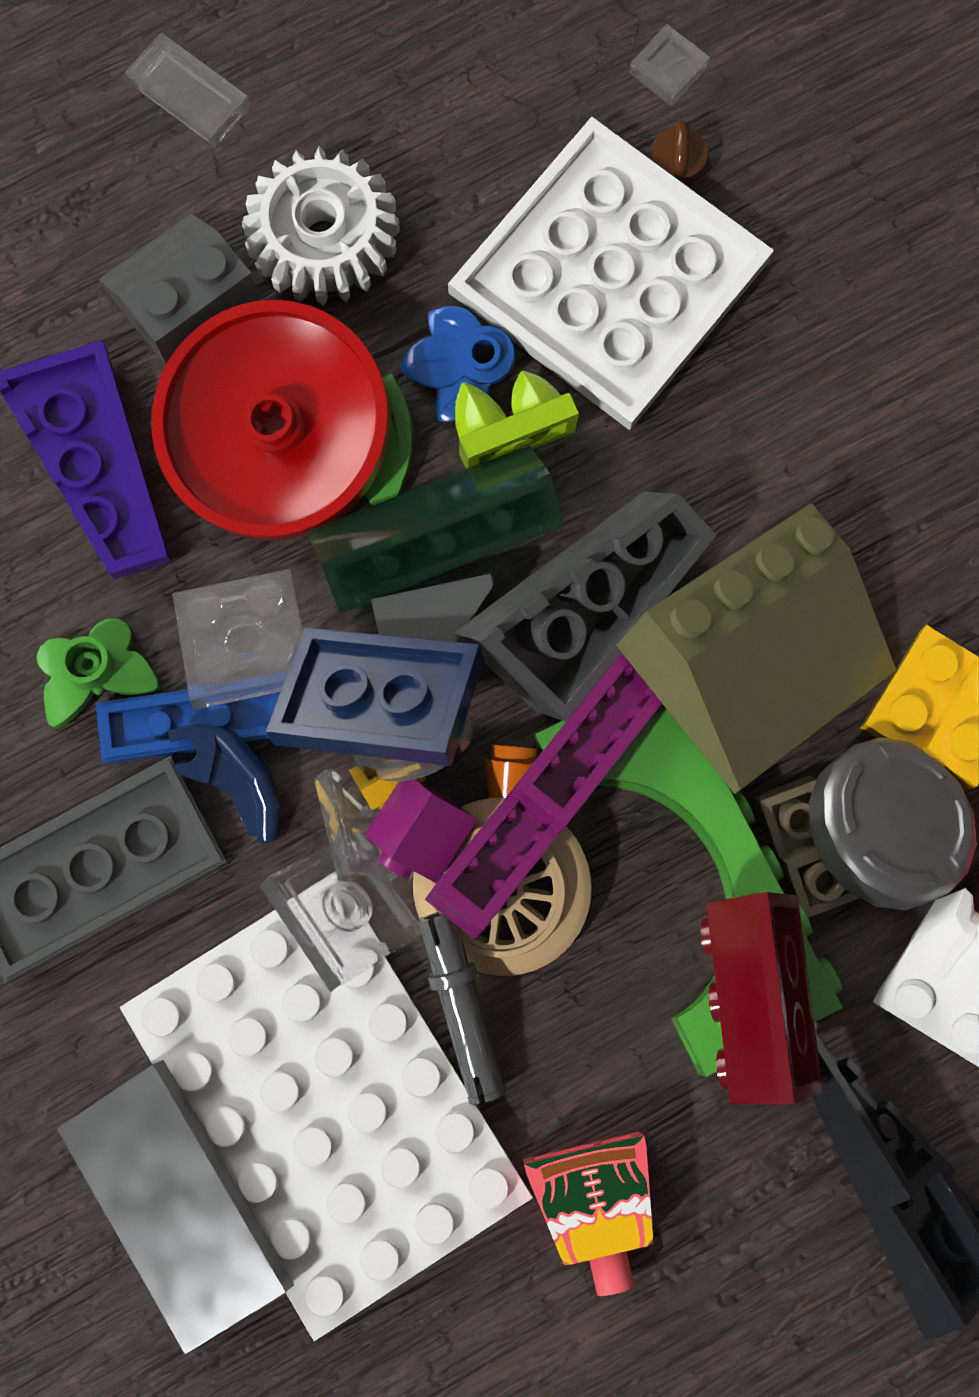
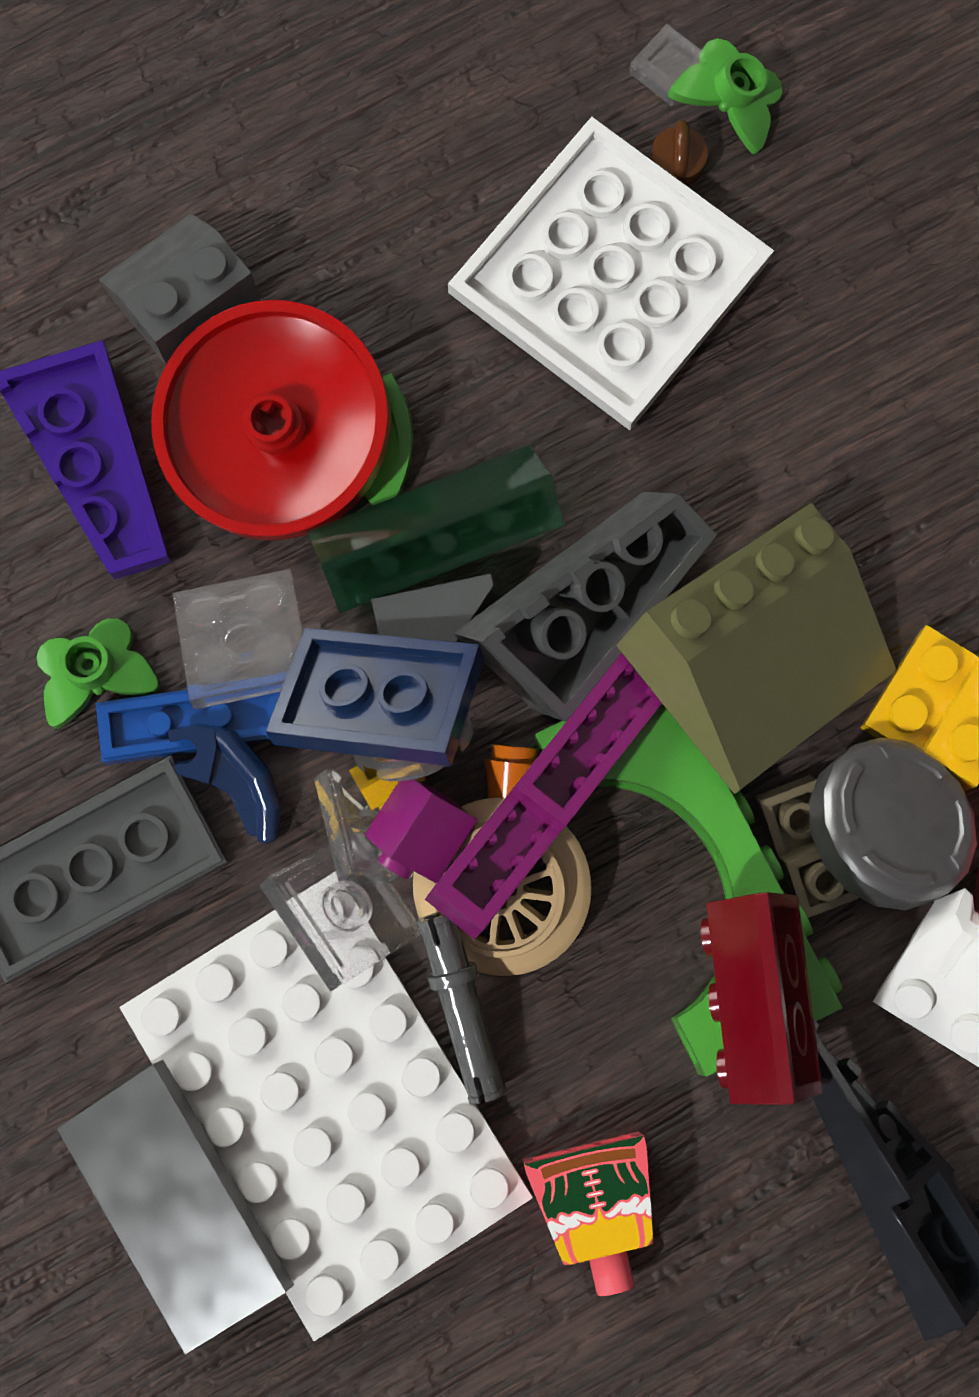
(187, 89): clear tile -> none
(315, 193): white gear -> none
(450, 357): blue plate -> none
(537, 419): lime tile -> none
(736, 85): none -> bright green animal

